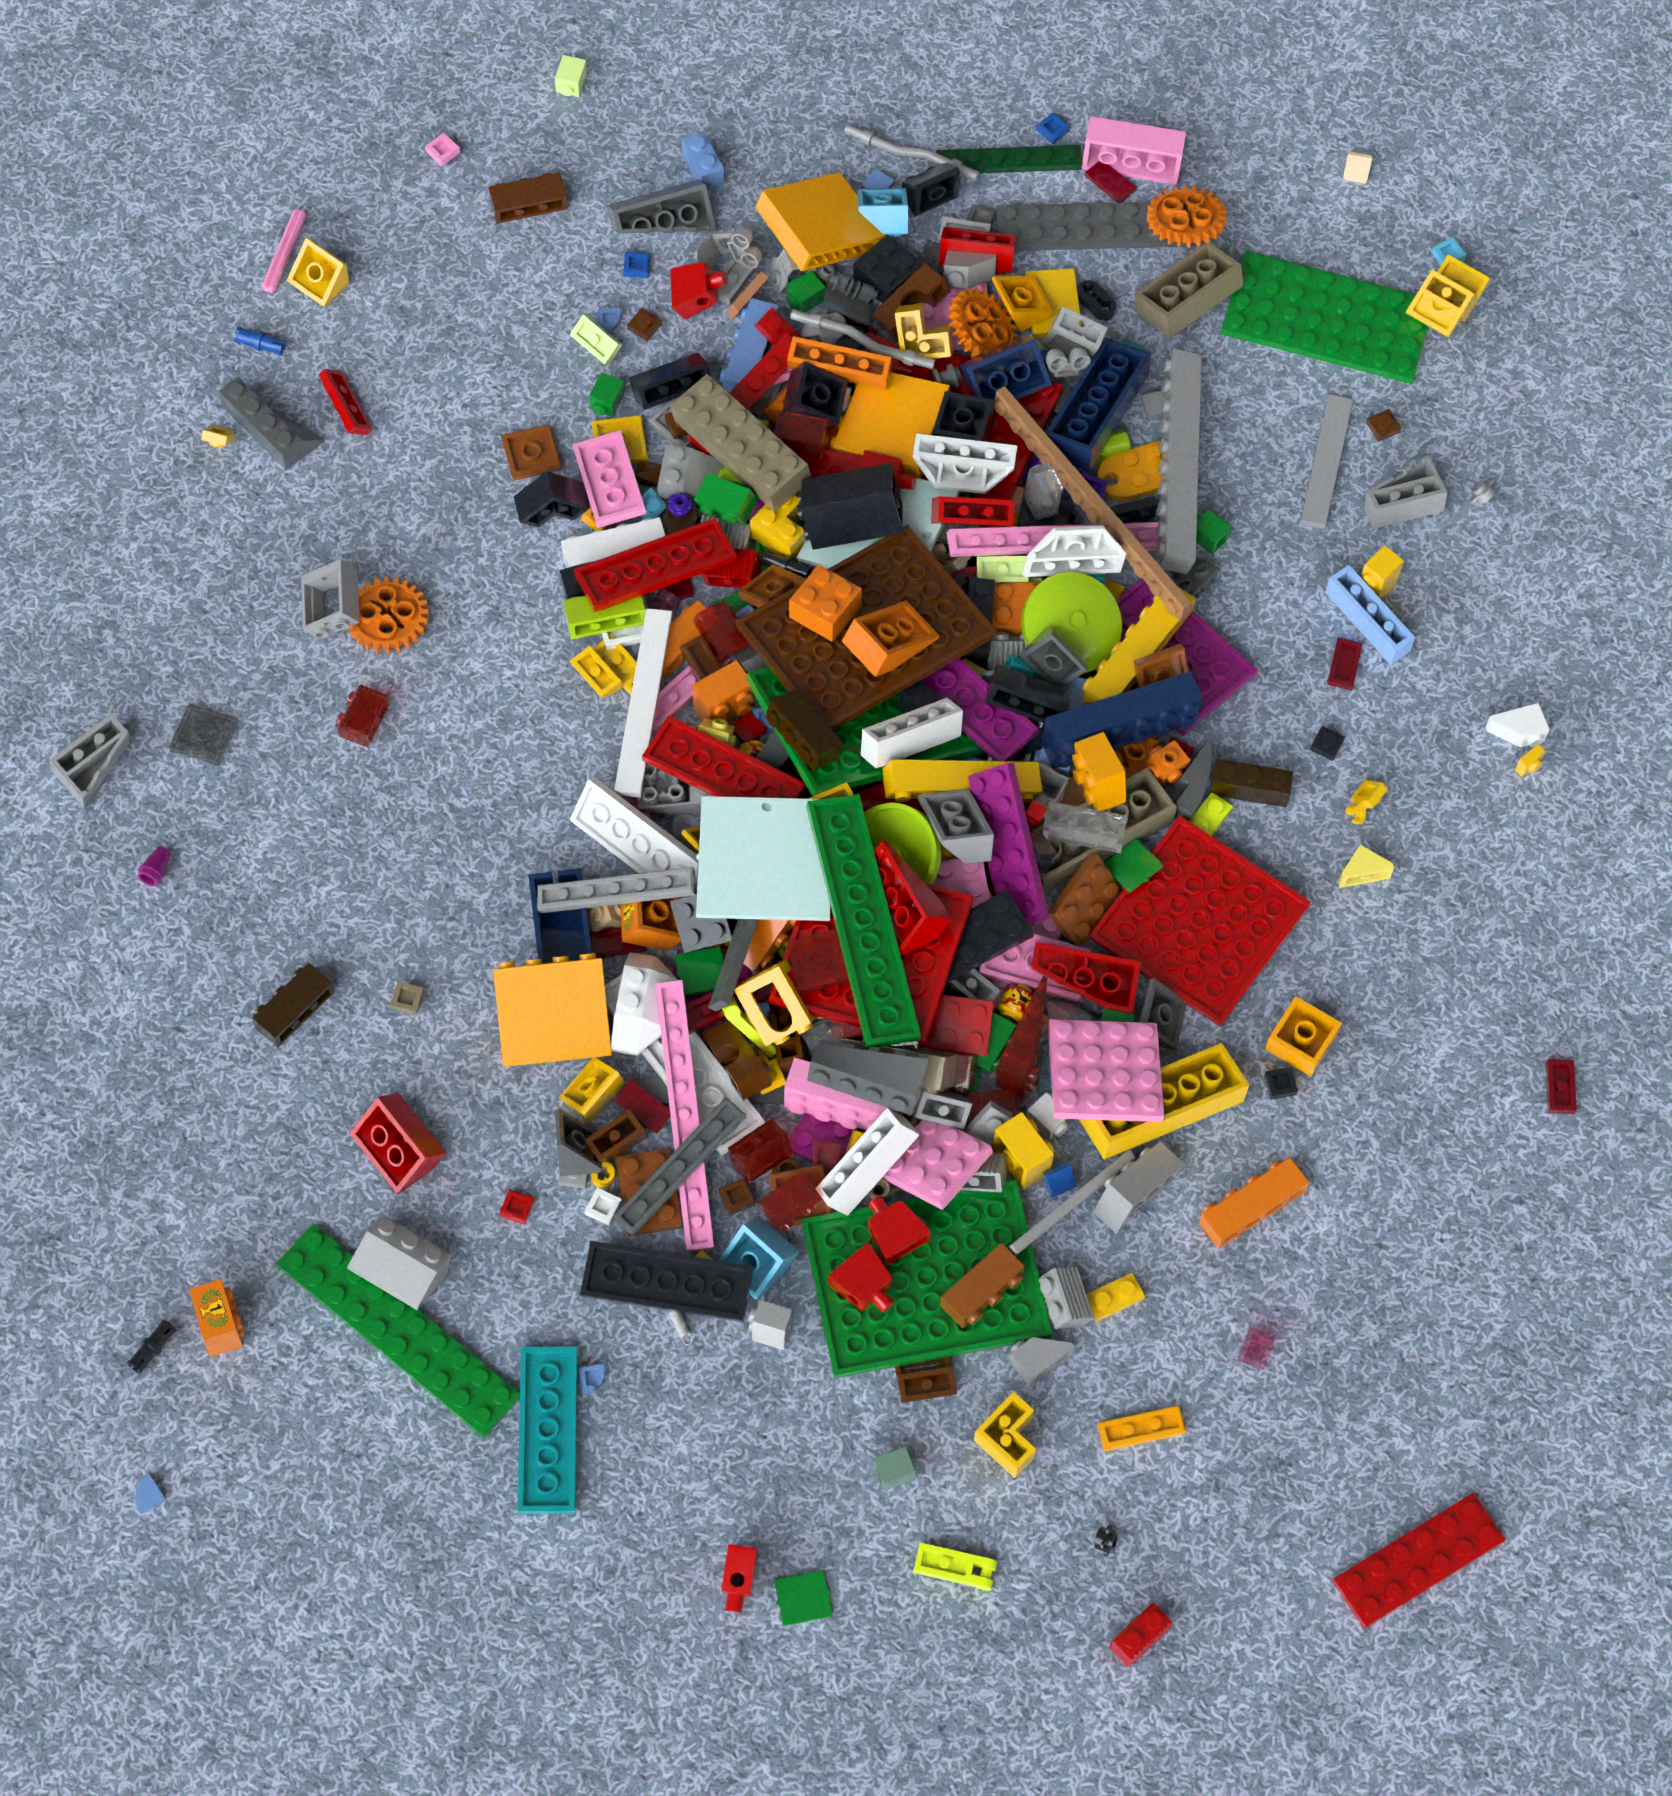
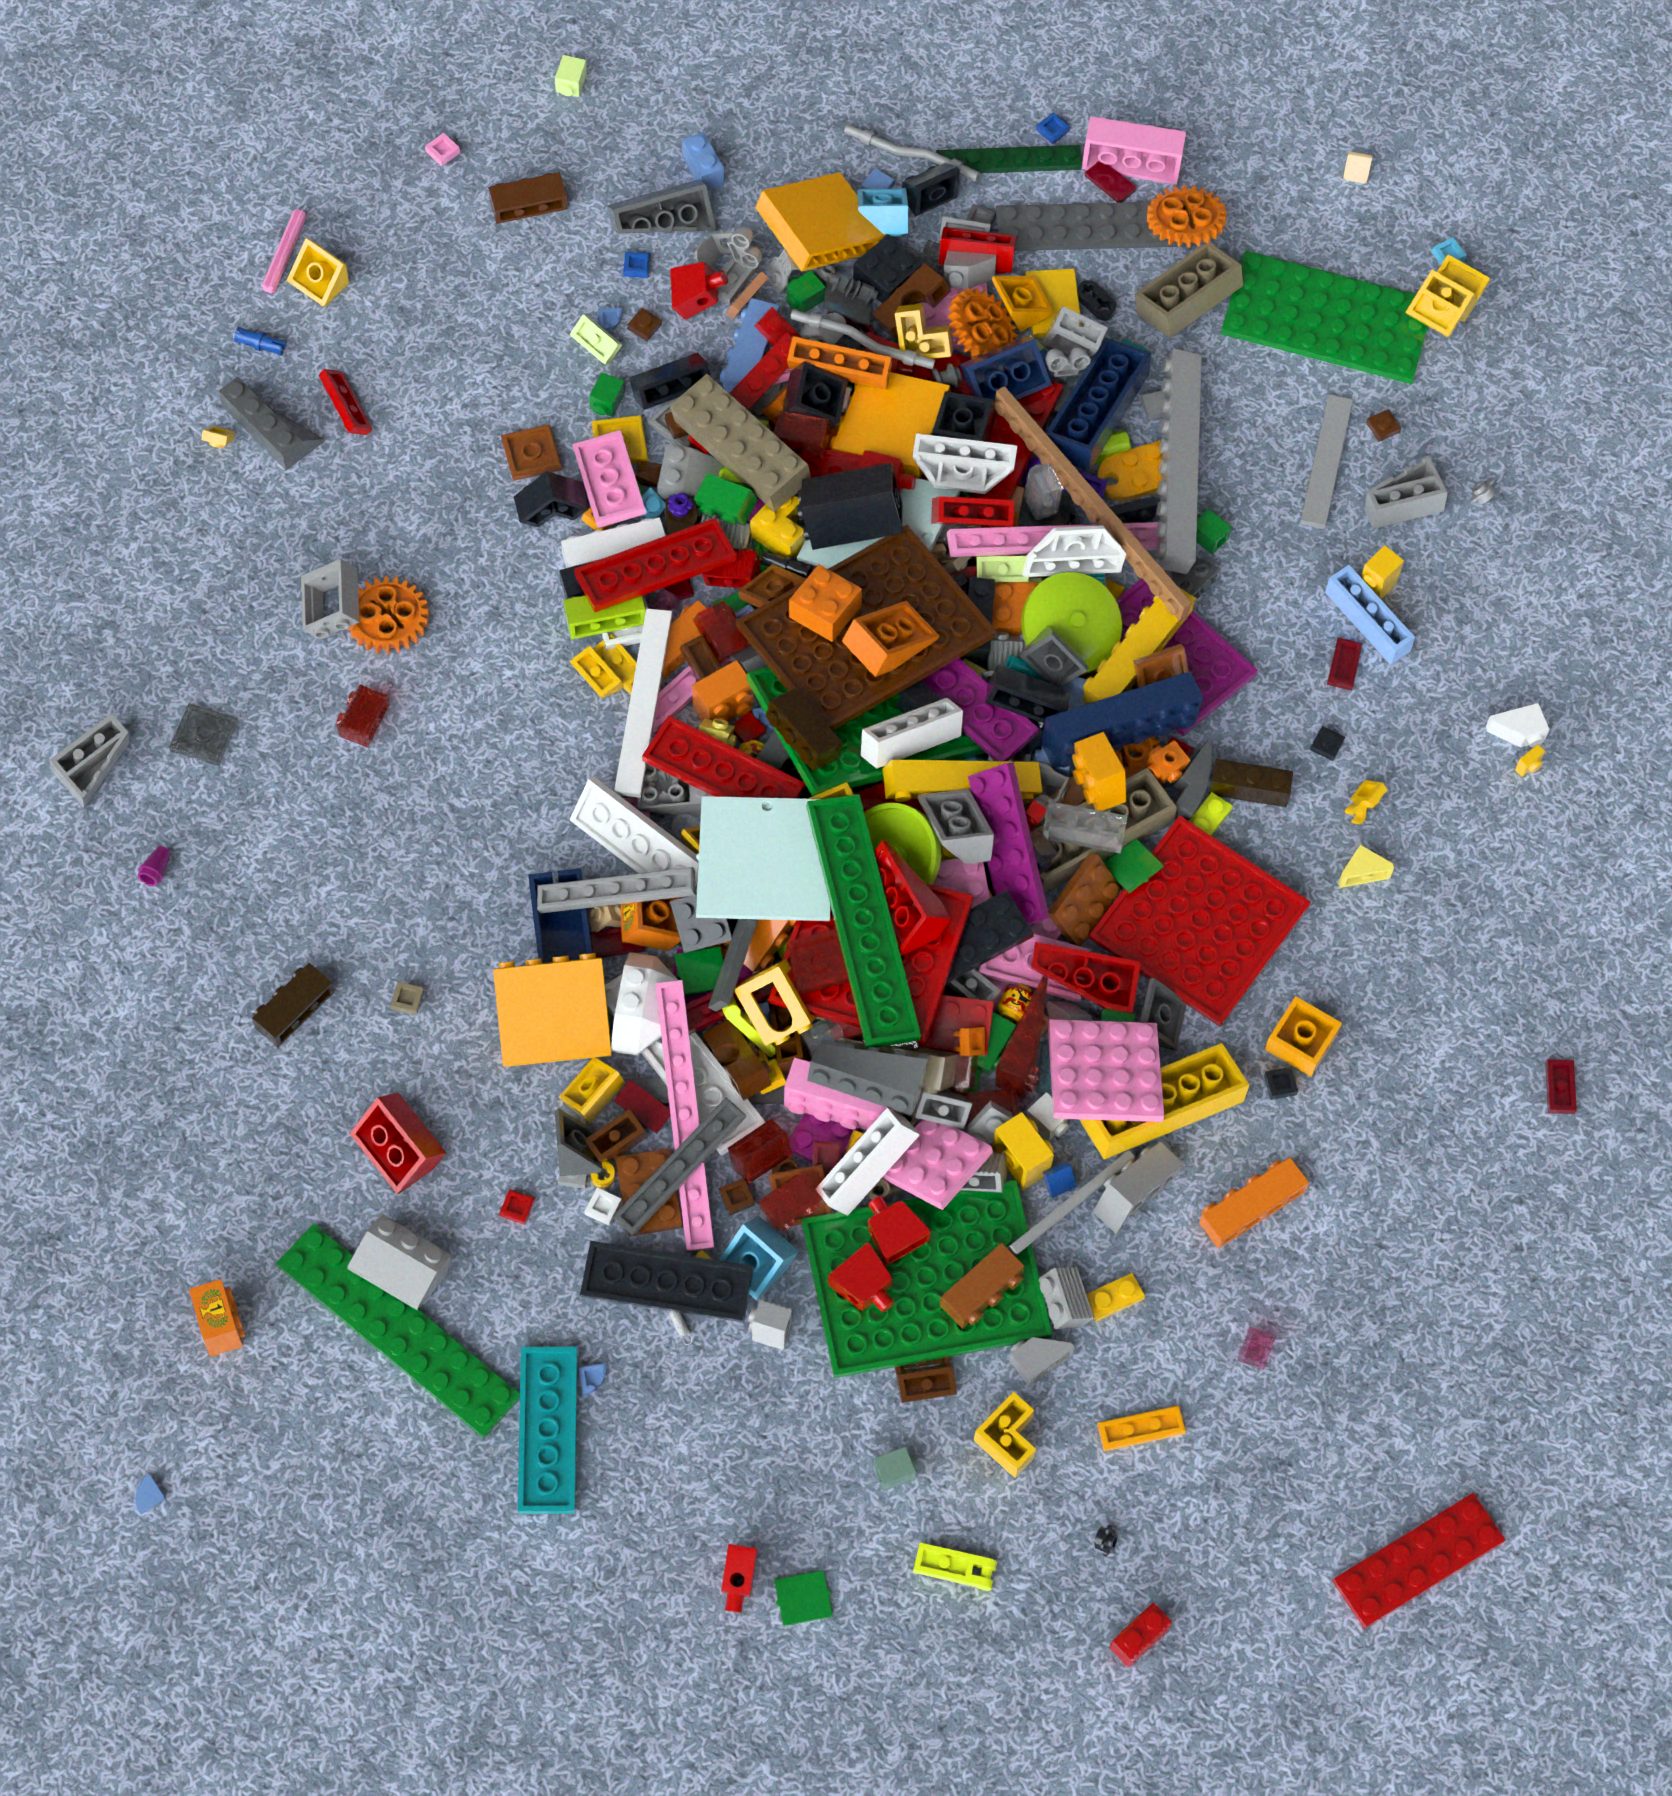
(151, 1346): black pin -> none
(971, 1041): none -> orange tile

